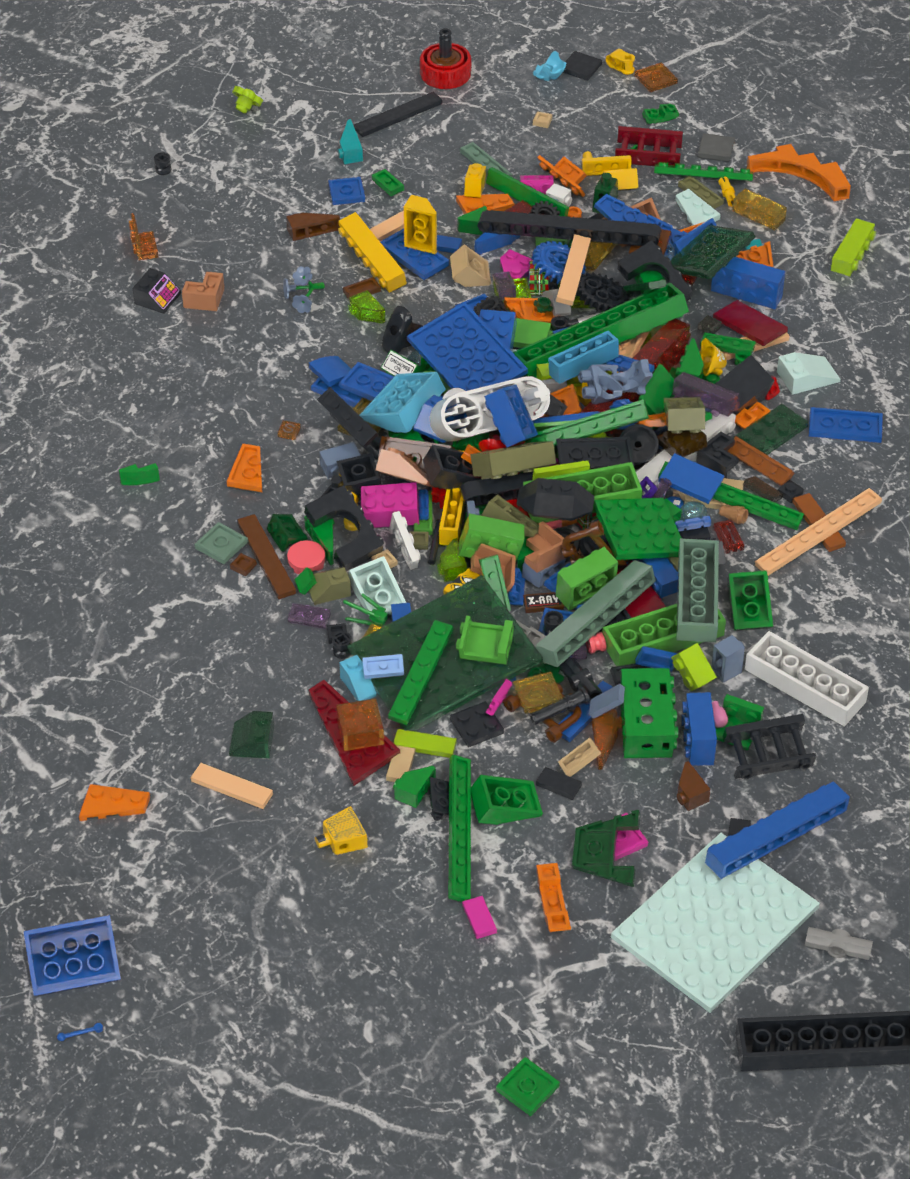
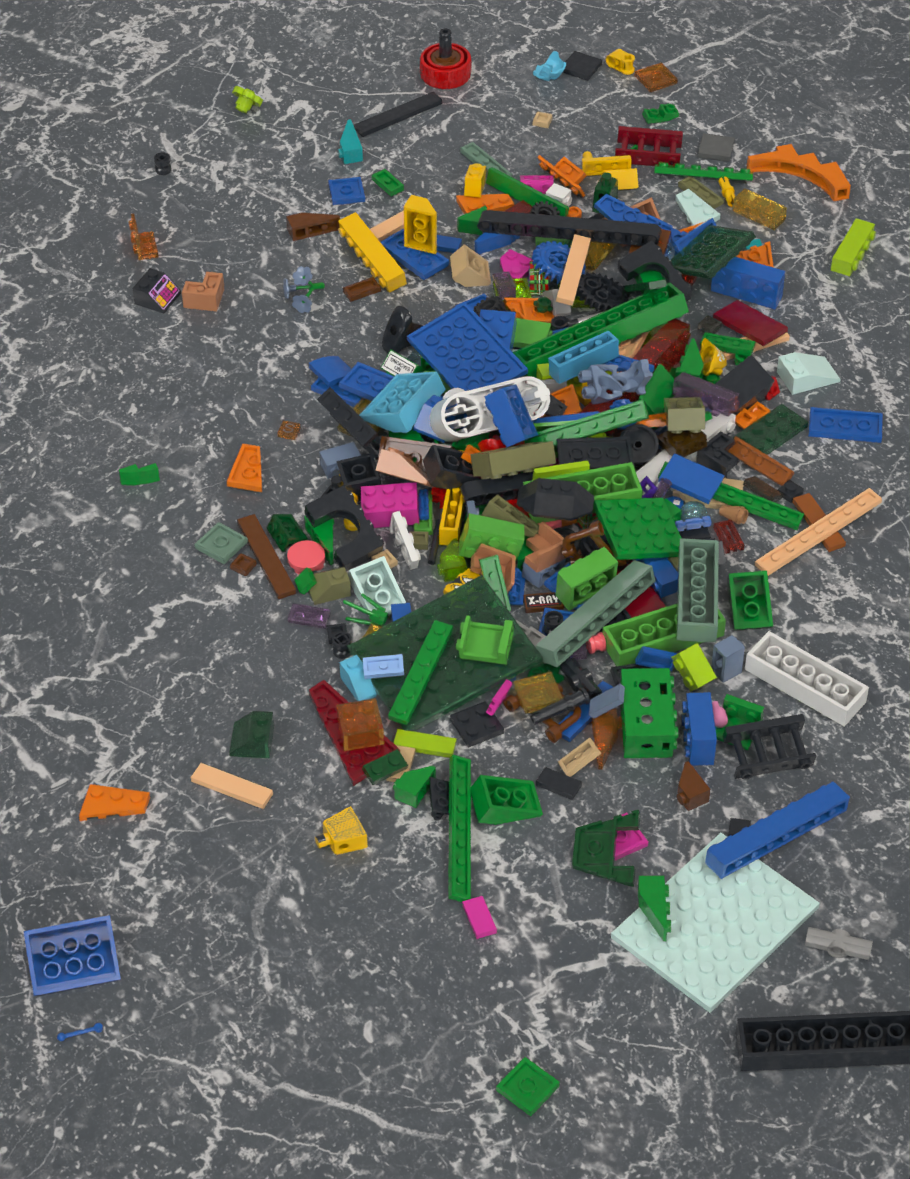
(366, 308): clear neon green slope -> none
(385, 767): none -> dark green plate
(552, 897): orange slope -> none
(652, 901): none -> green slope

